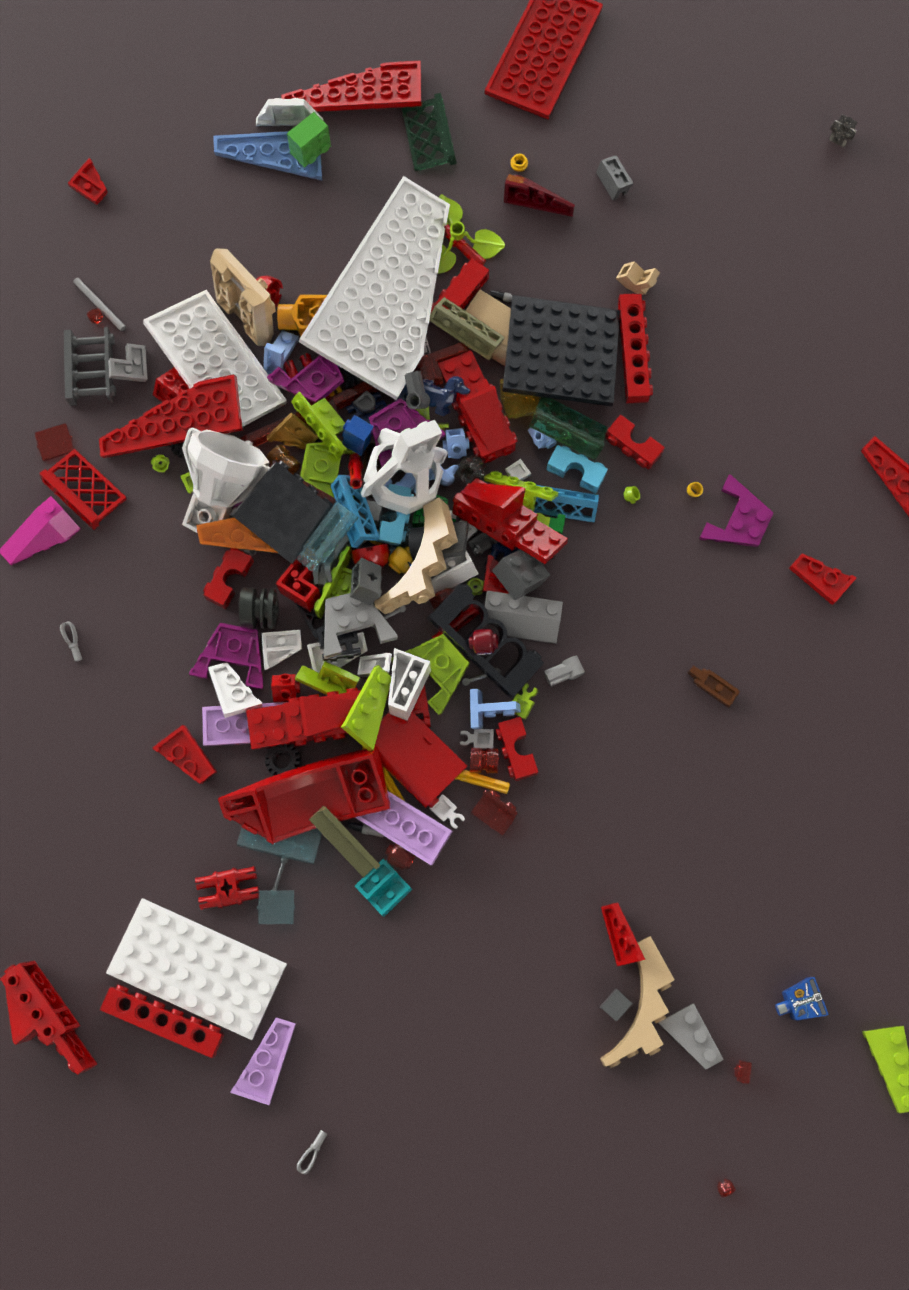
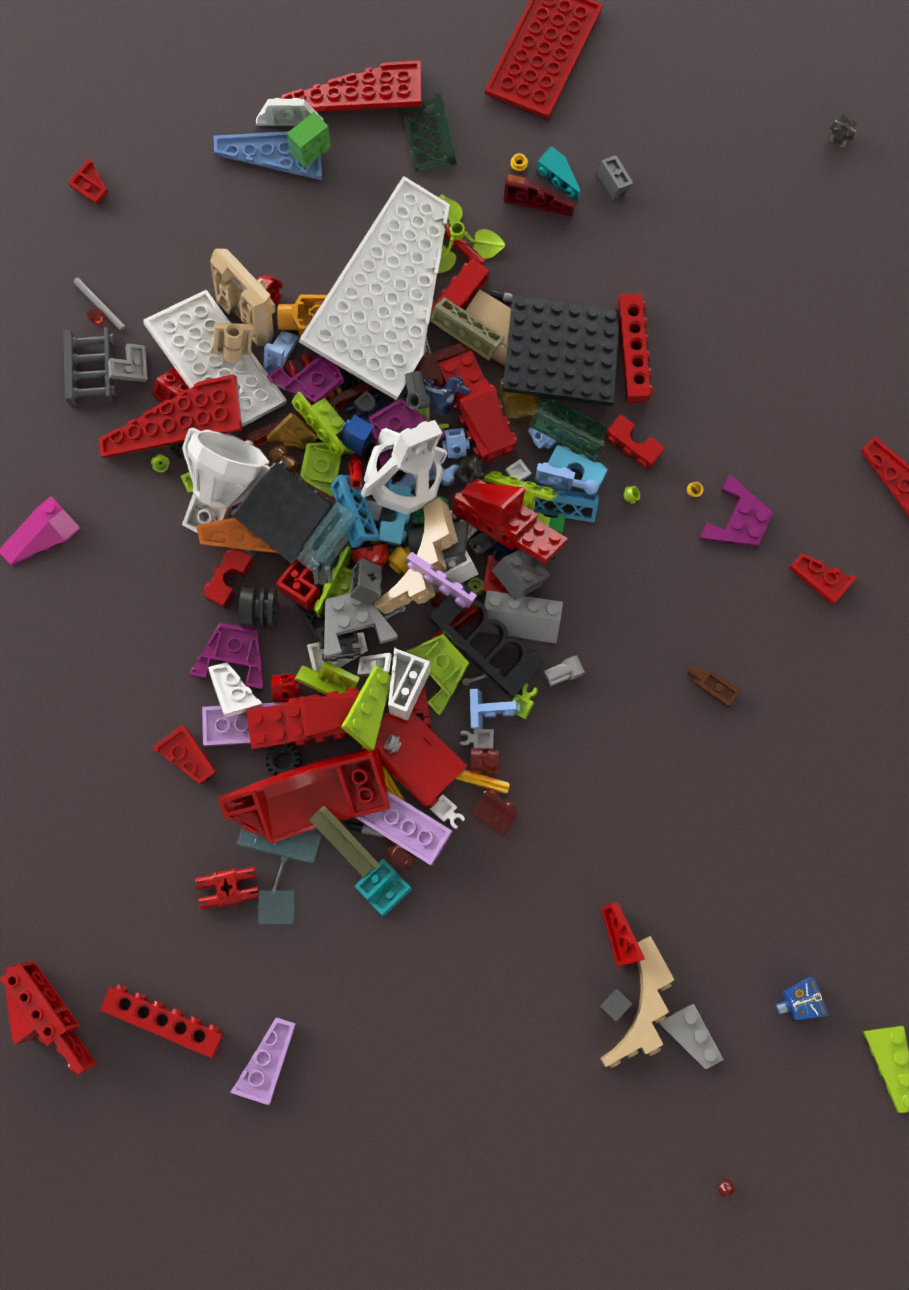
(54, 442): clear red piece -> none
(71, 499): red fence -> none
(73, 646): light grey piece -> none
(197, 968): white plate -> none
(232, 340): none -> tan plate
(280, 646): white wing -> none
(315, 1147): light grey piece -> none
(392, 744): none -> light grey plate
(456, 590): none -> lavender wing
(483, 641): dark red head -> none
(520, 766): red arch -> none
(556, 169): none -> teal slope
(562, 479): none -> light blue plate
(637, 279): tan brick -> none
(743, 1071): clear red plate -> none

